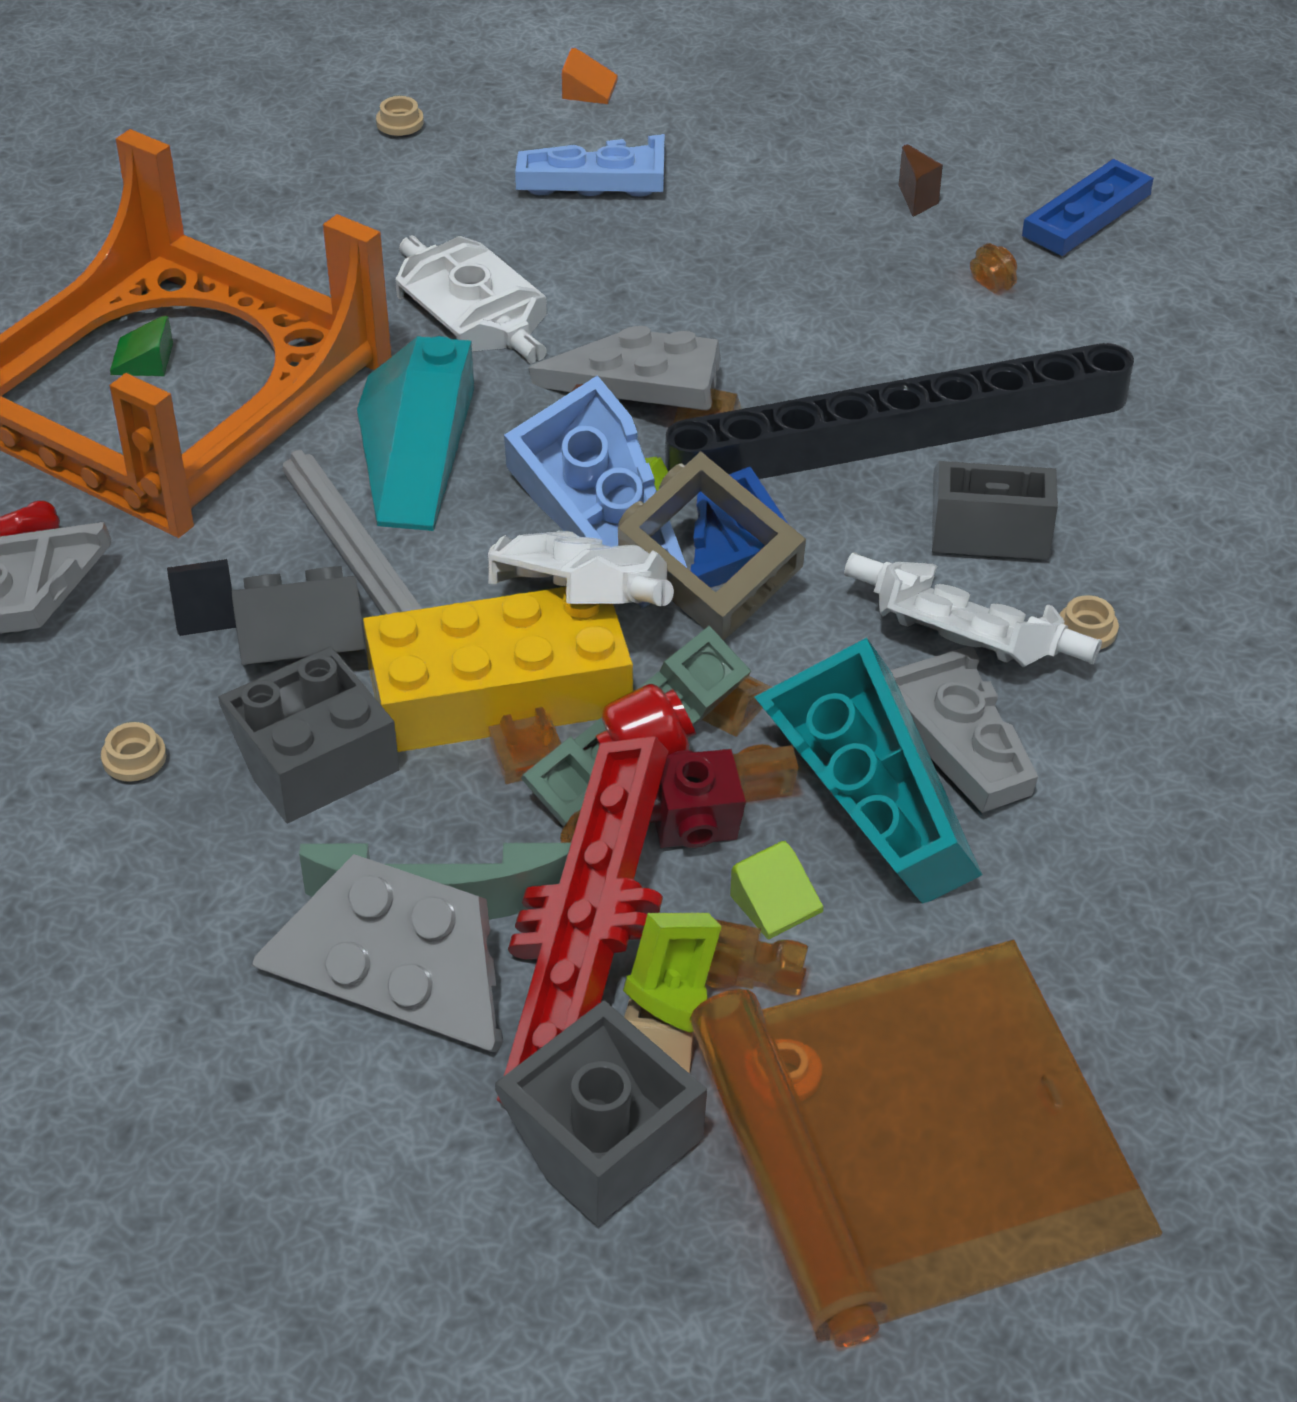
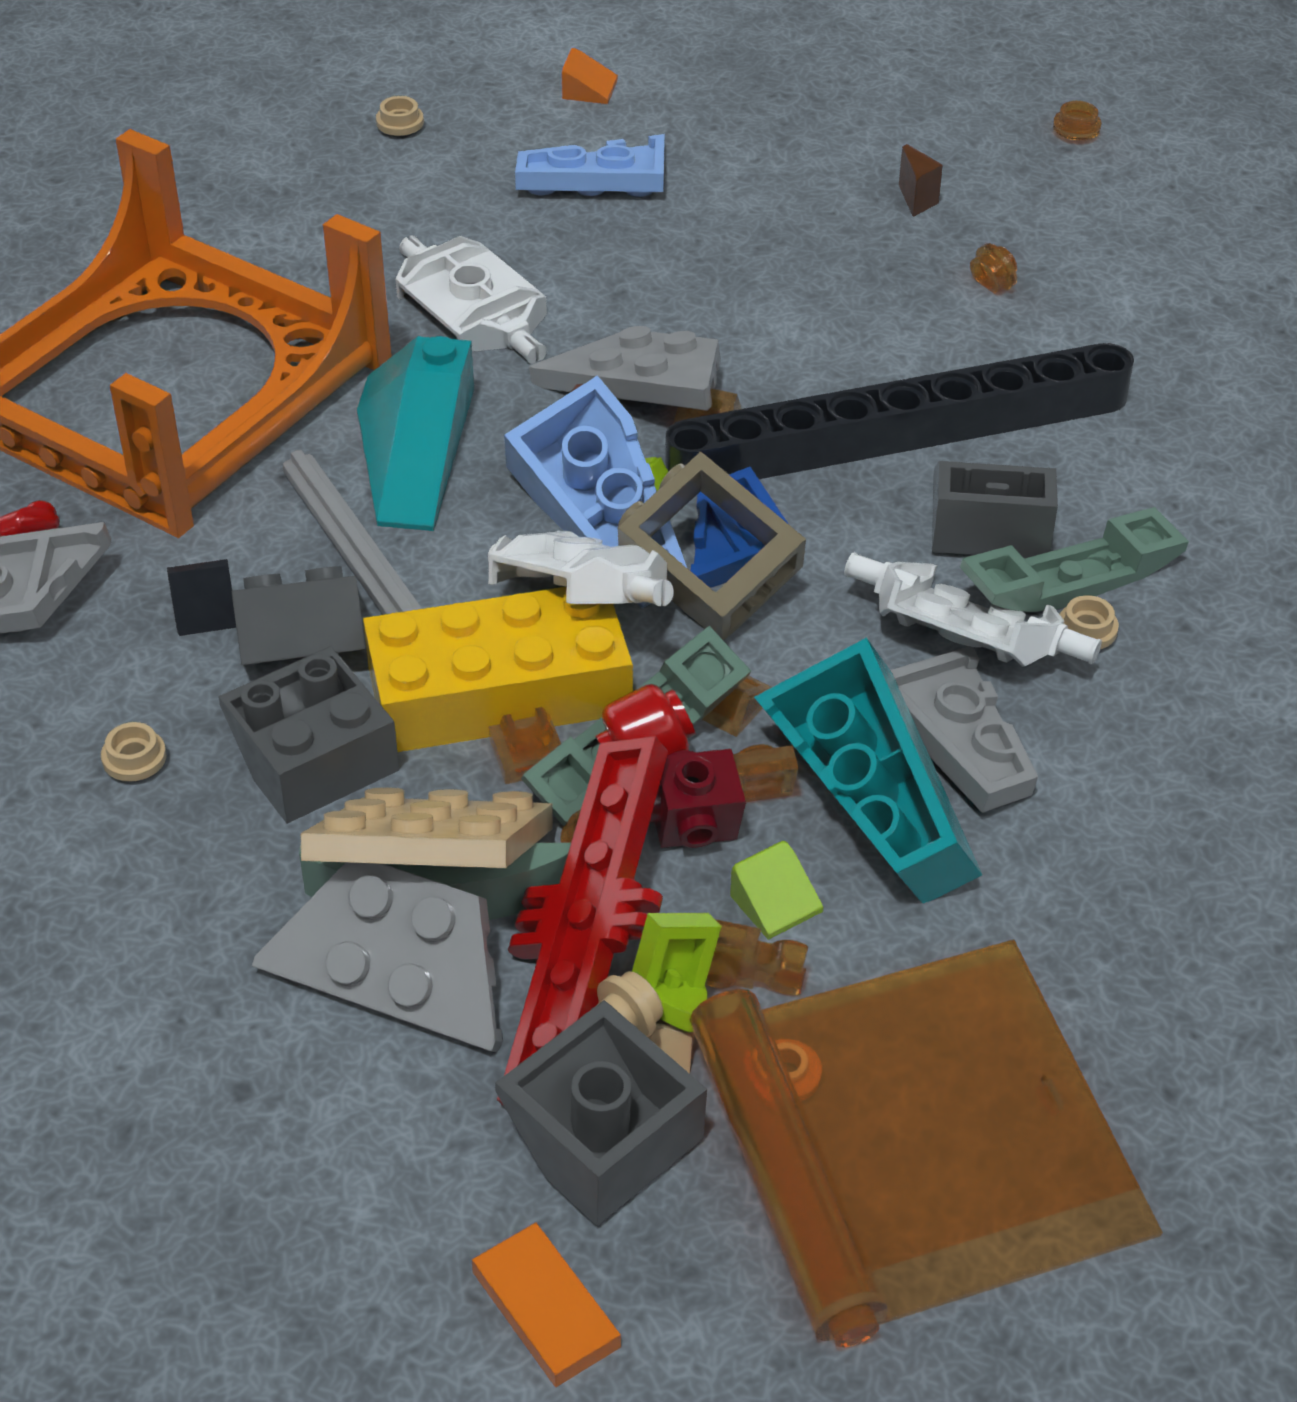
(144, 350): green slope -> none
(430, 830): none -> tan plate
(546, 1304): none -> orange tile
(632, 999): none -> tan plate
(1077, 121): none -> clear orange plate
(1087, 207): blue plate -> none
(1127, 552): none -> sand green slope

